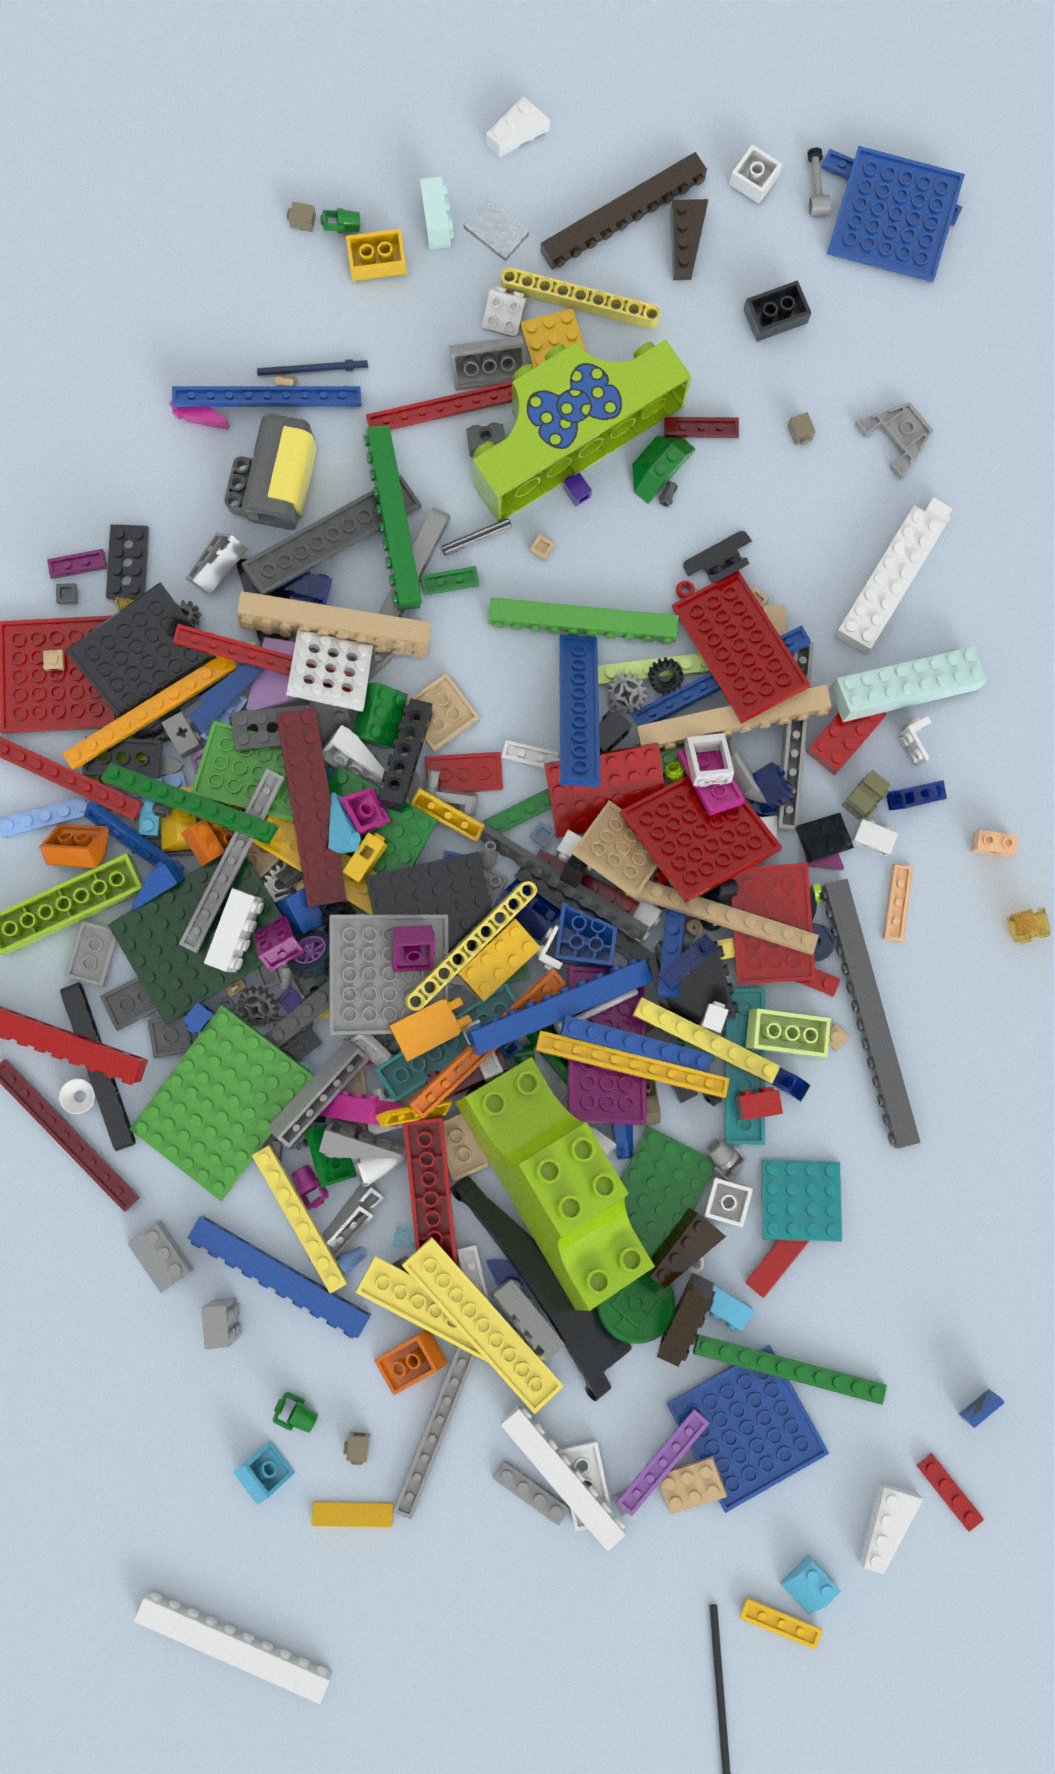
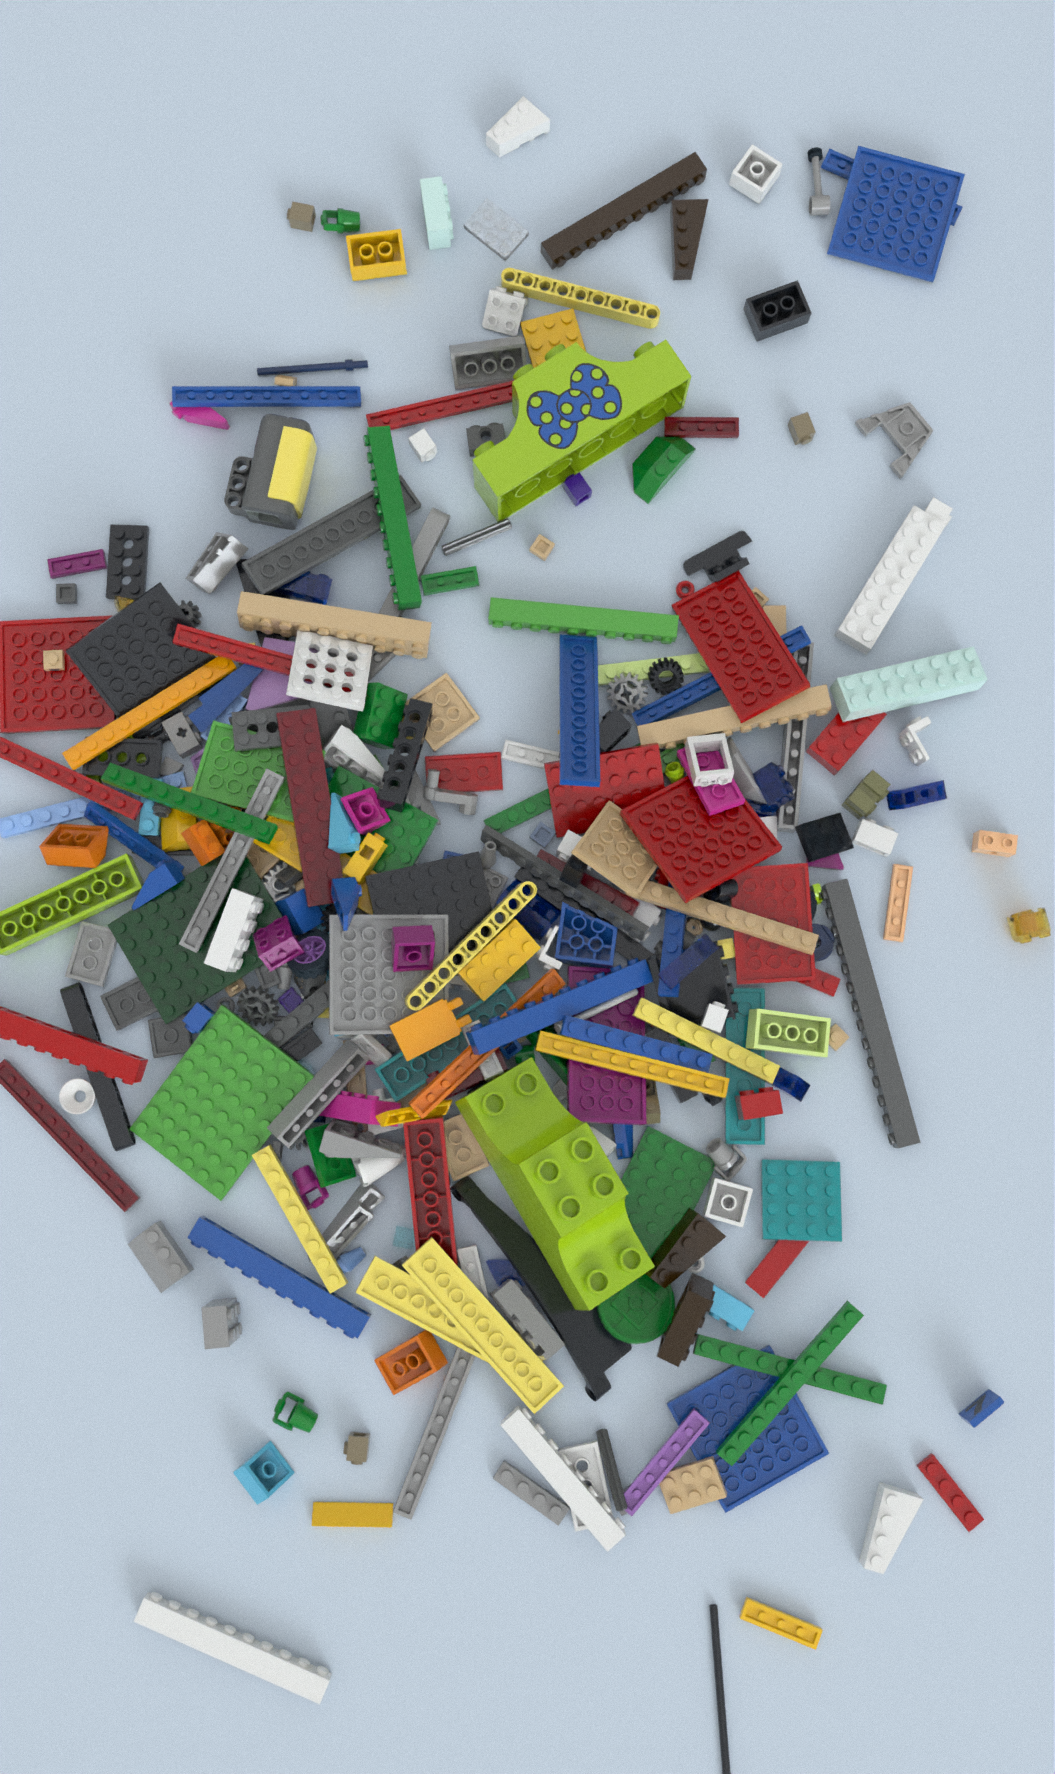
(345, 896): none -> blue slope
(423, 445): none -> white brick
(447, 814): yellow slope -> none
(611, 1470): none -> dark grey axle
(667, 496): dark grey pin -> none
(789, 1383): none -> green plate
(810, 1586): medium azure slope -> none

